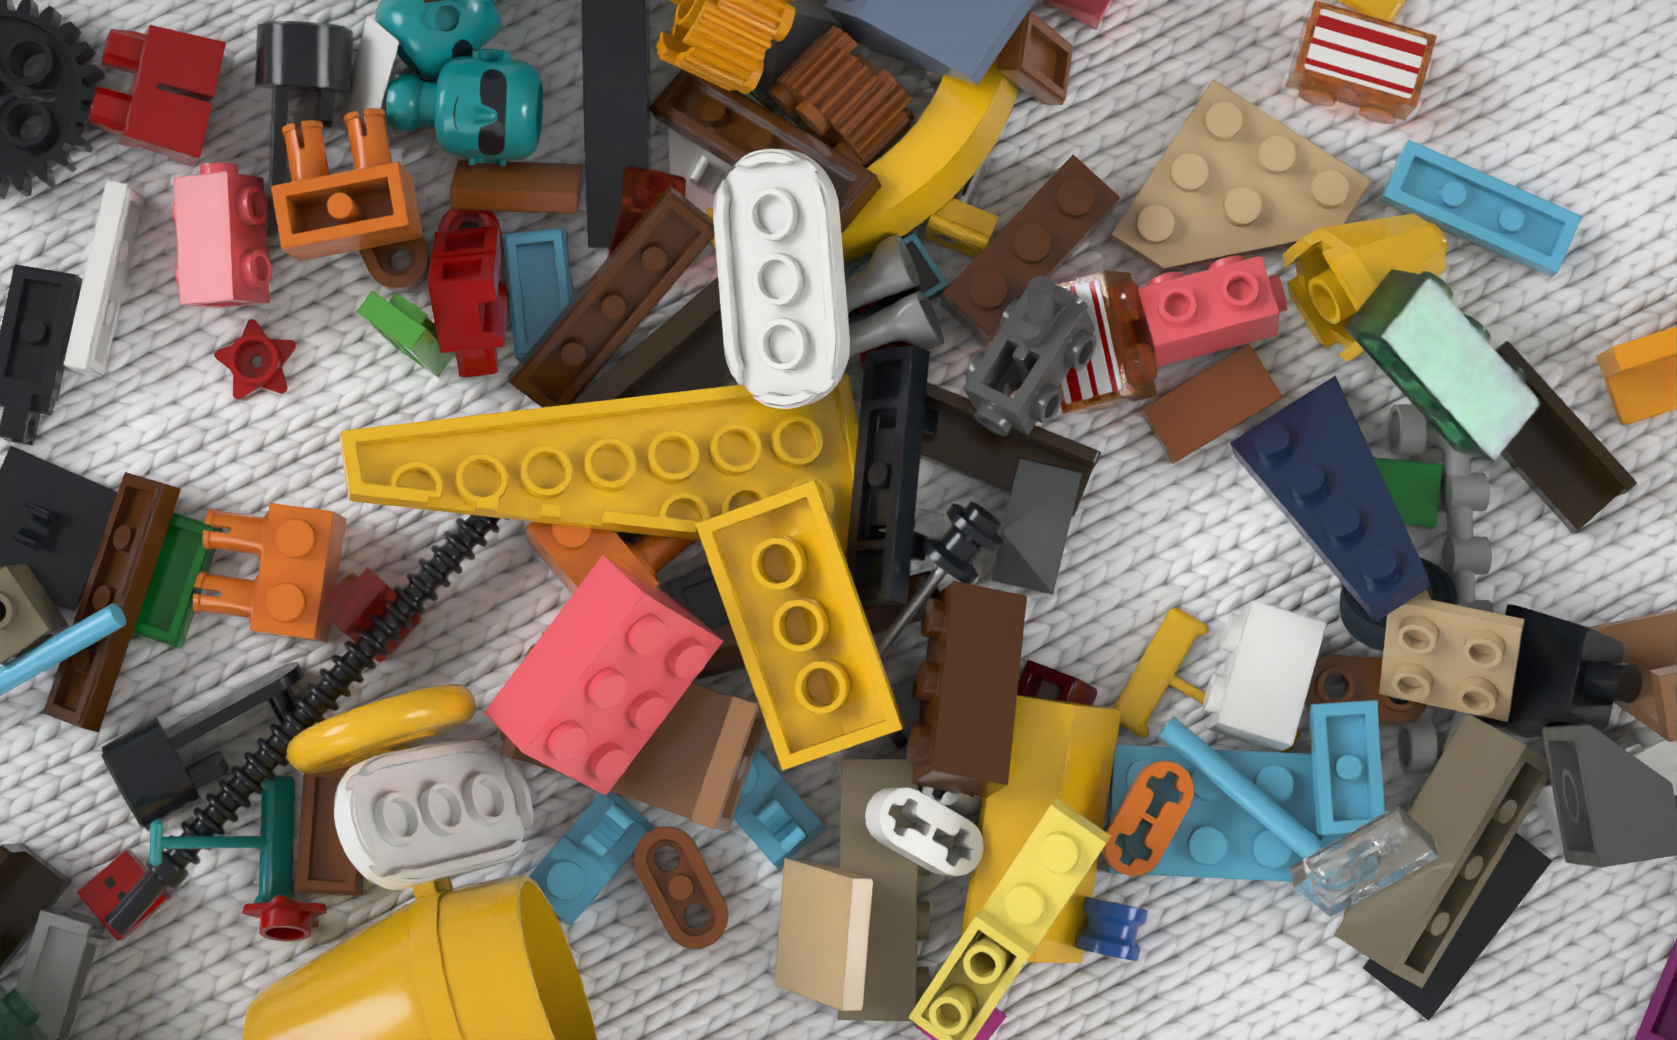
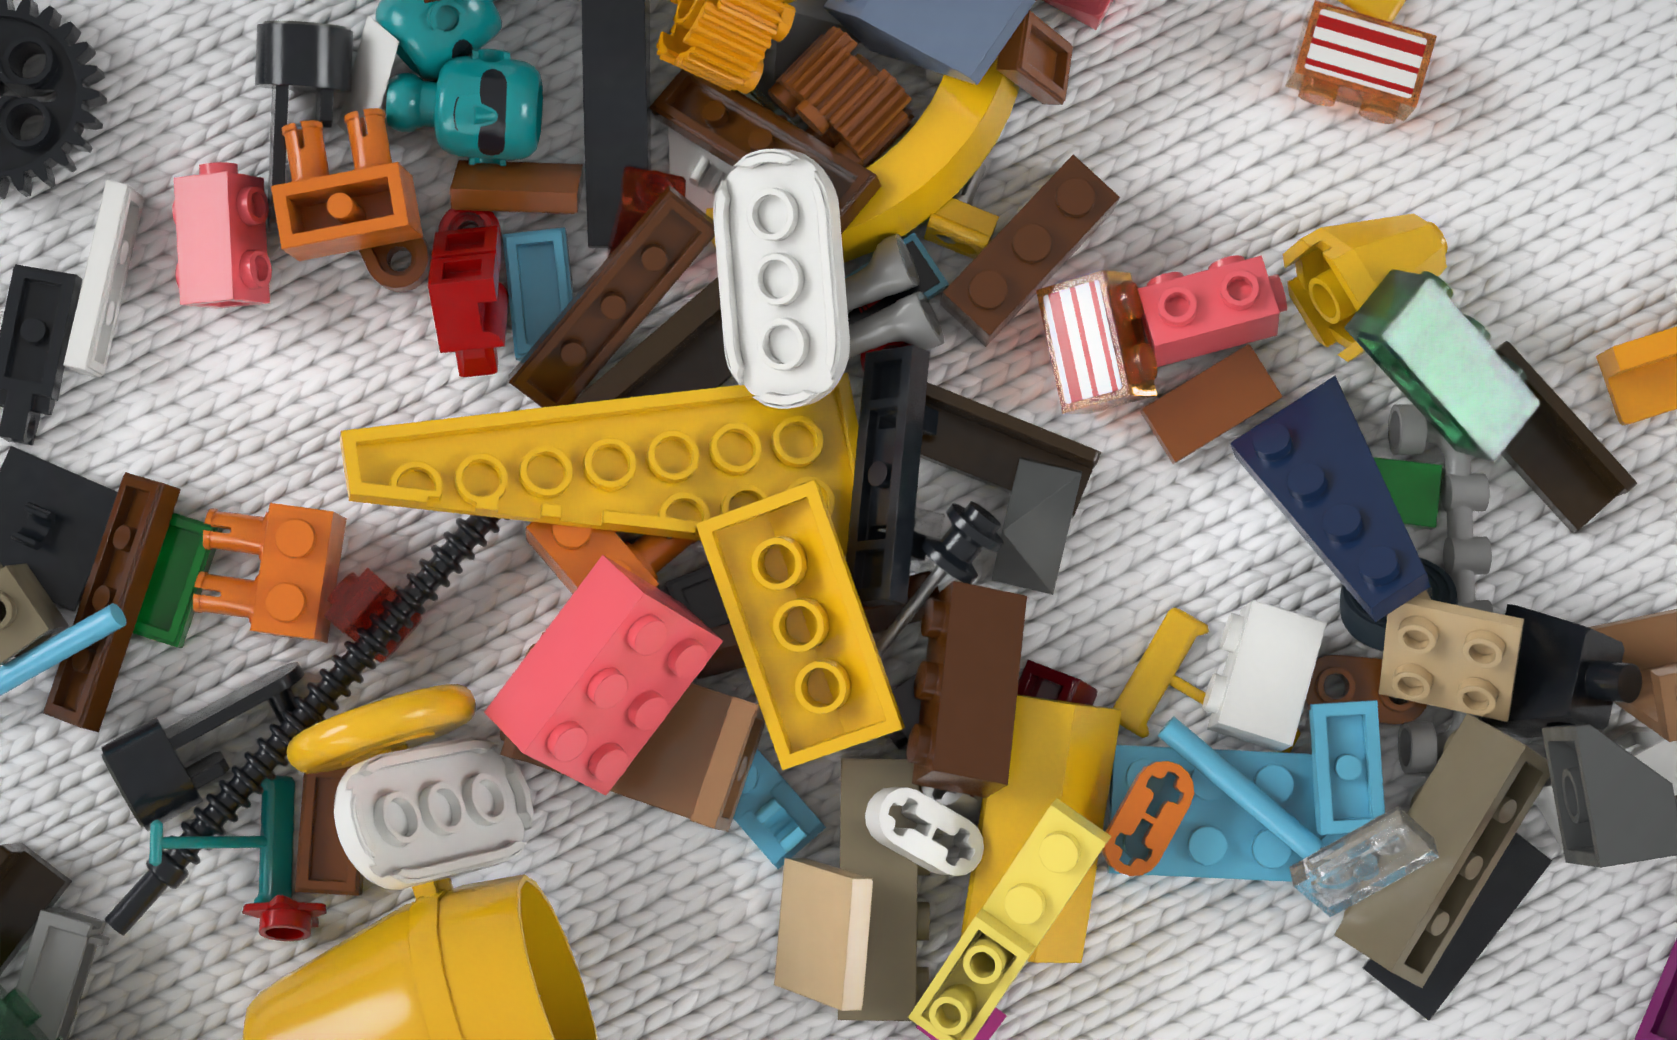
(112, 885): red tile -> none
(168, 92): red hips -> none
(240, 354): red plate -> none
(405, 329): bright green plate -> none
(590, 855): medium azure plate -> none
(677, 889): dark orange plate -> none
(1032, 352): dark grey brick -> none
(1111, 929): blue wheel -> none
(1234, 188): tan plate -> none
(1481, 208): medium azure plate -> none

